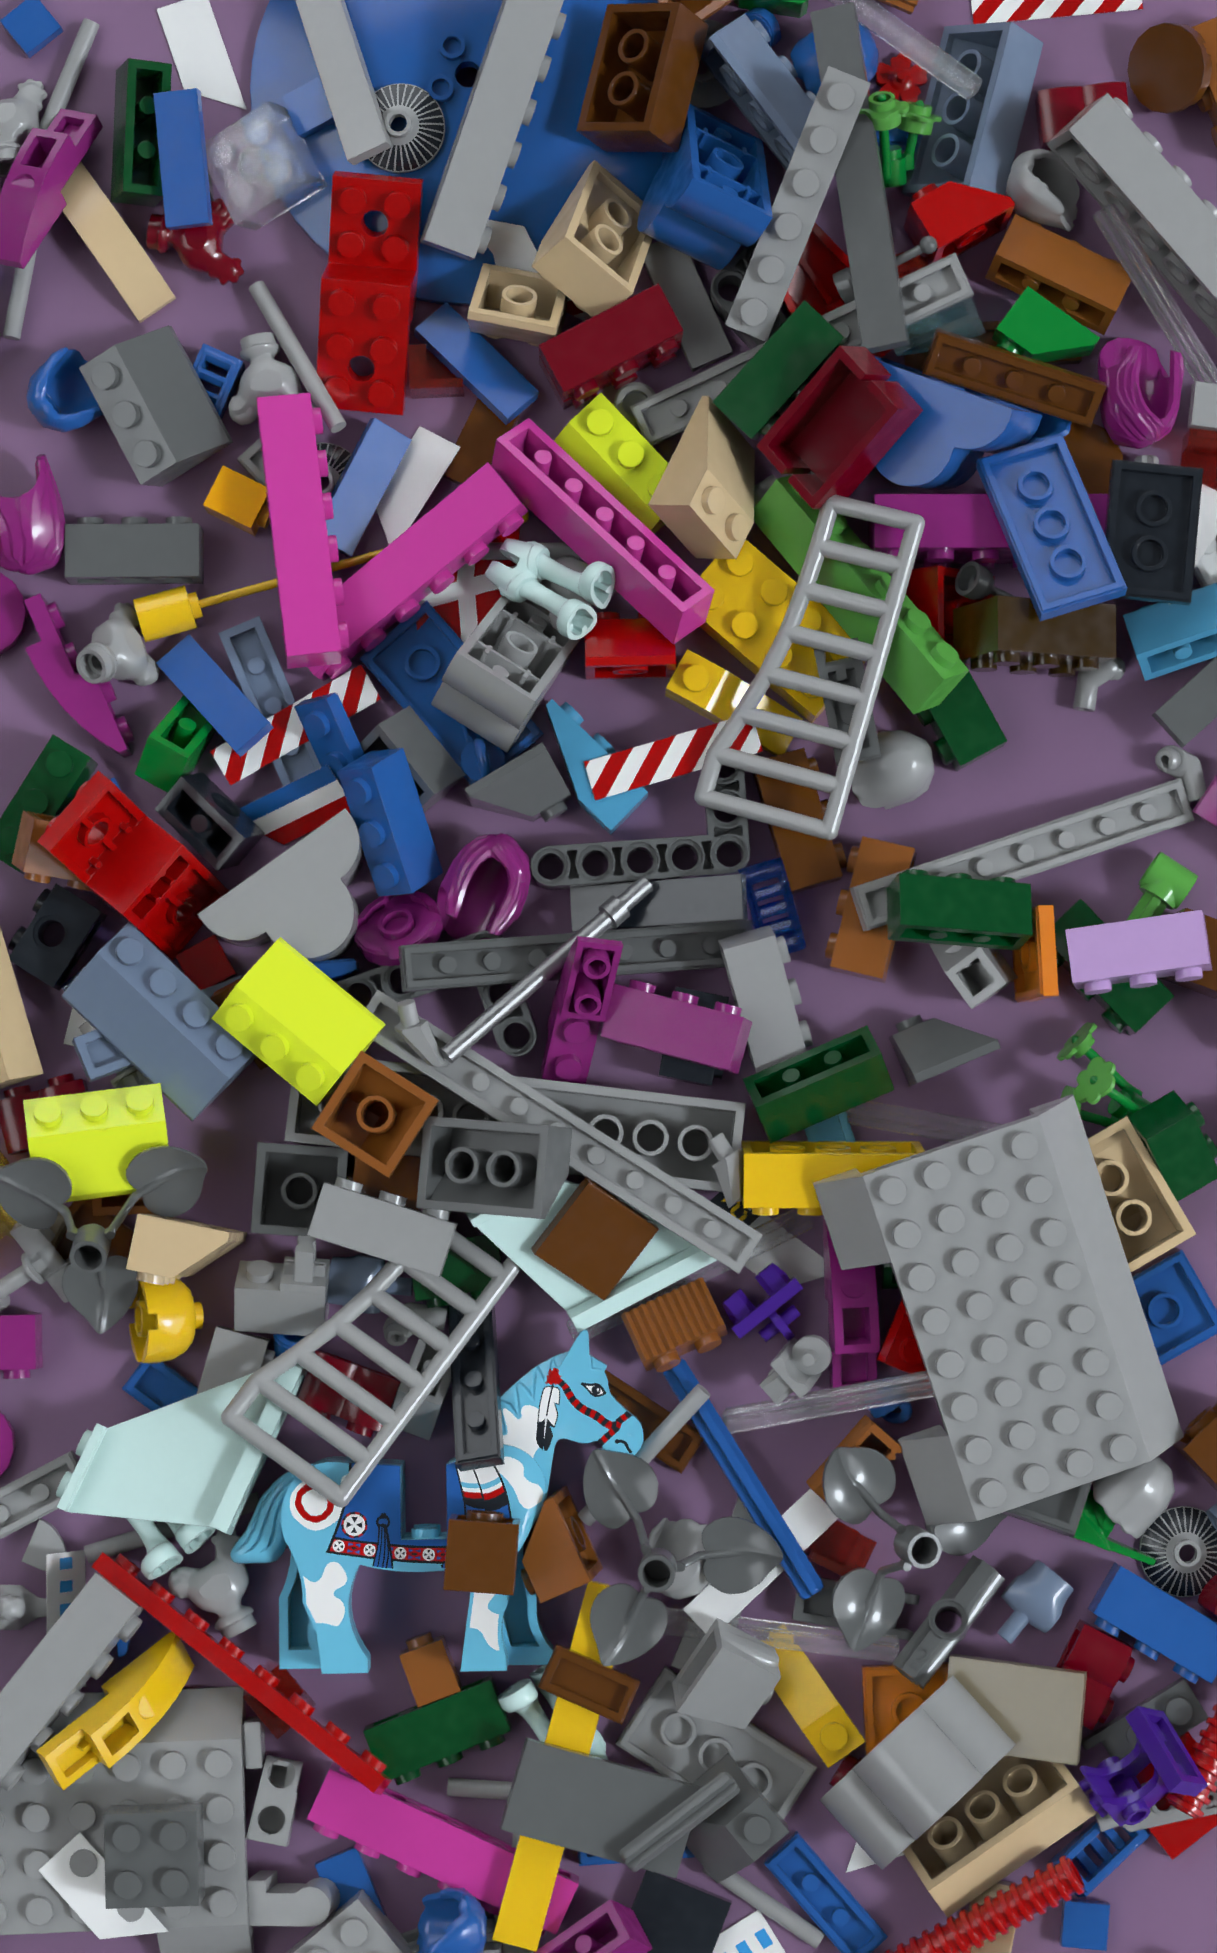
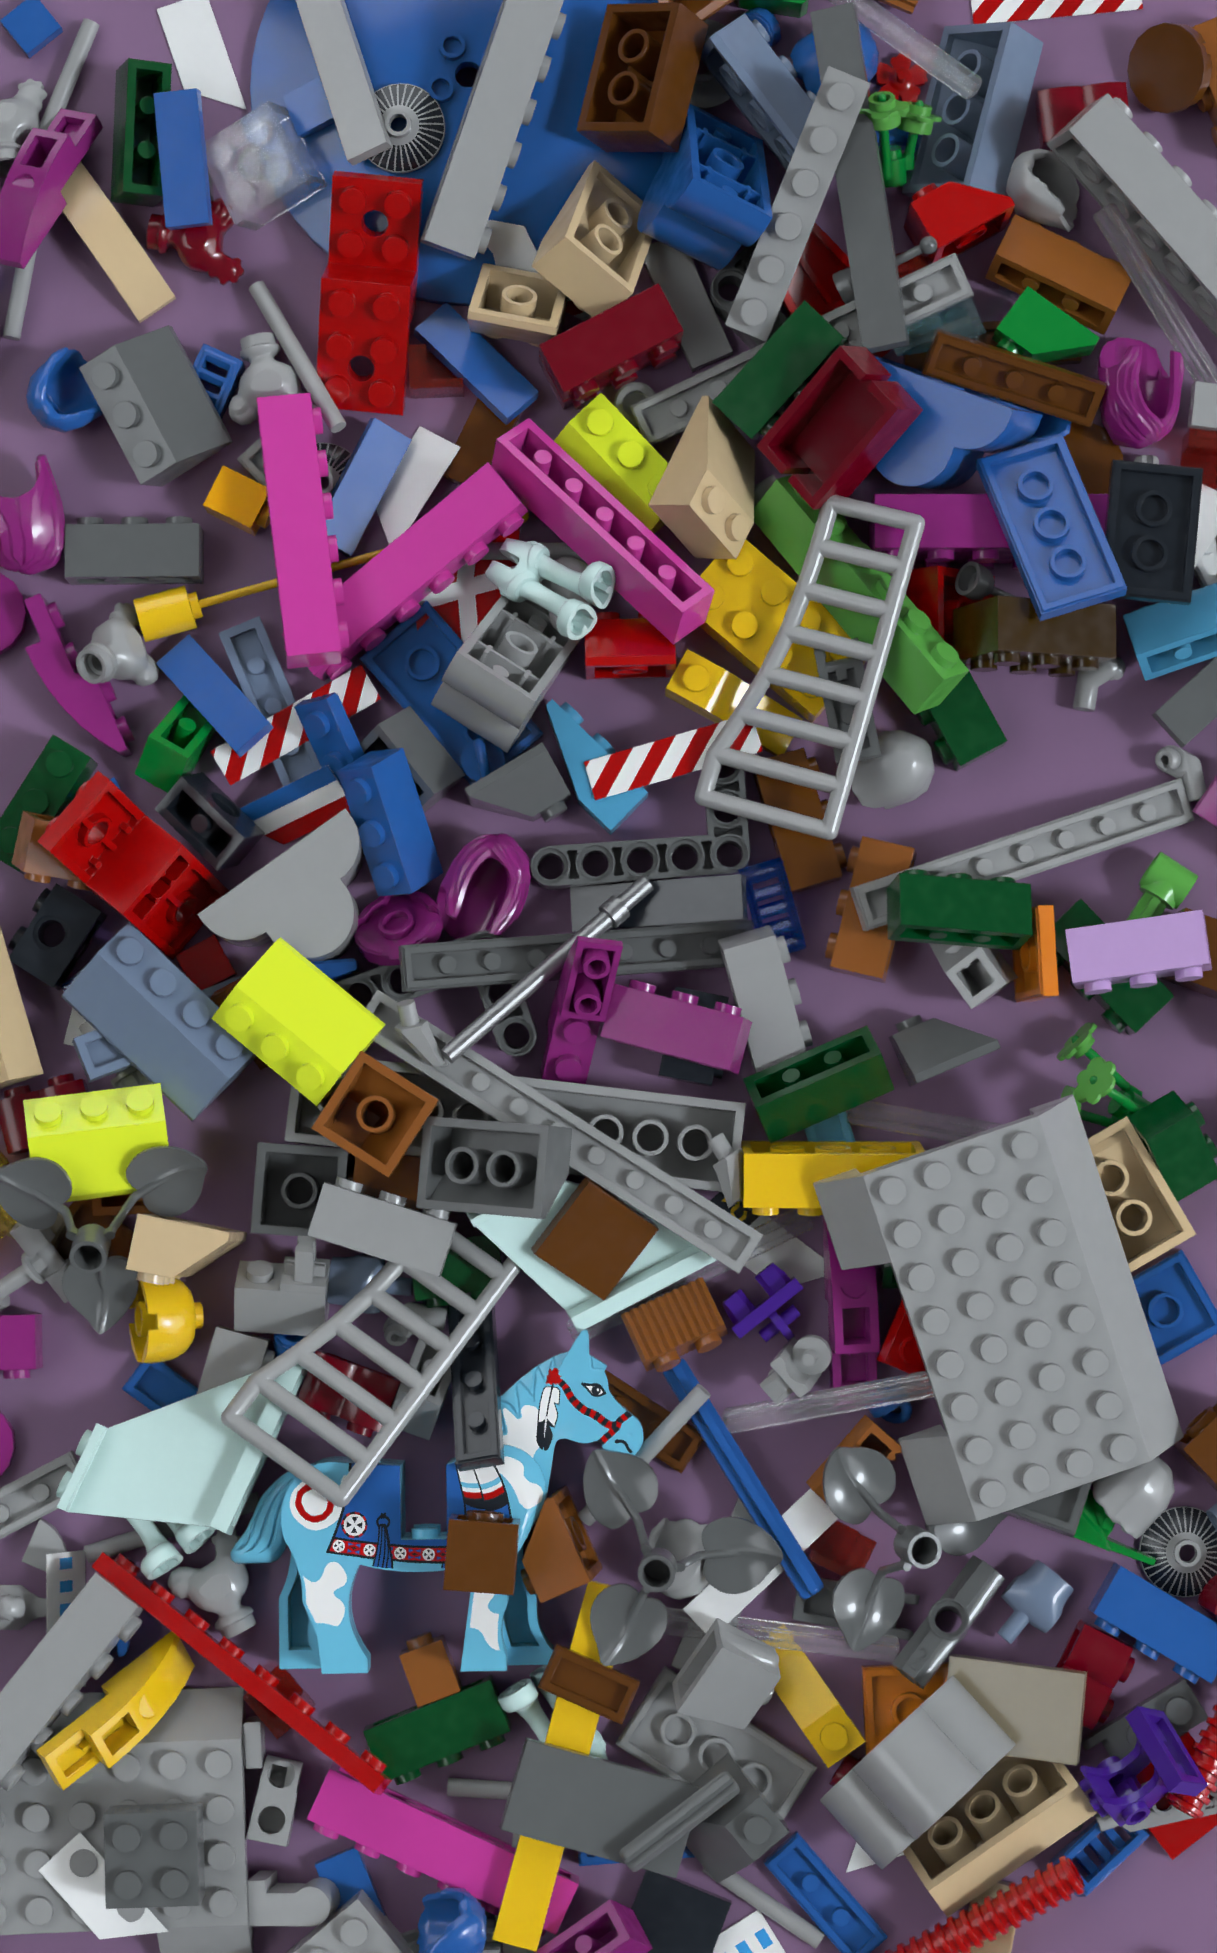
(1084, 1924): blue tile -> none

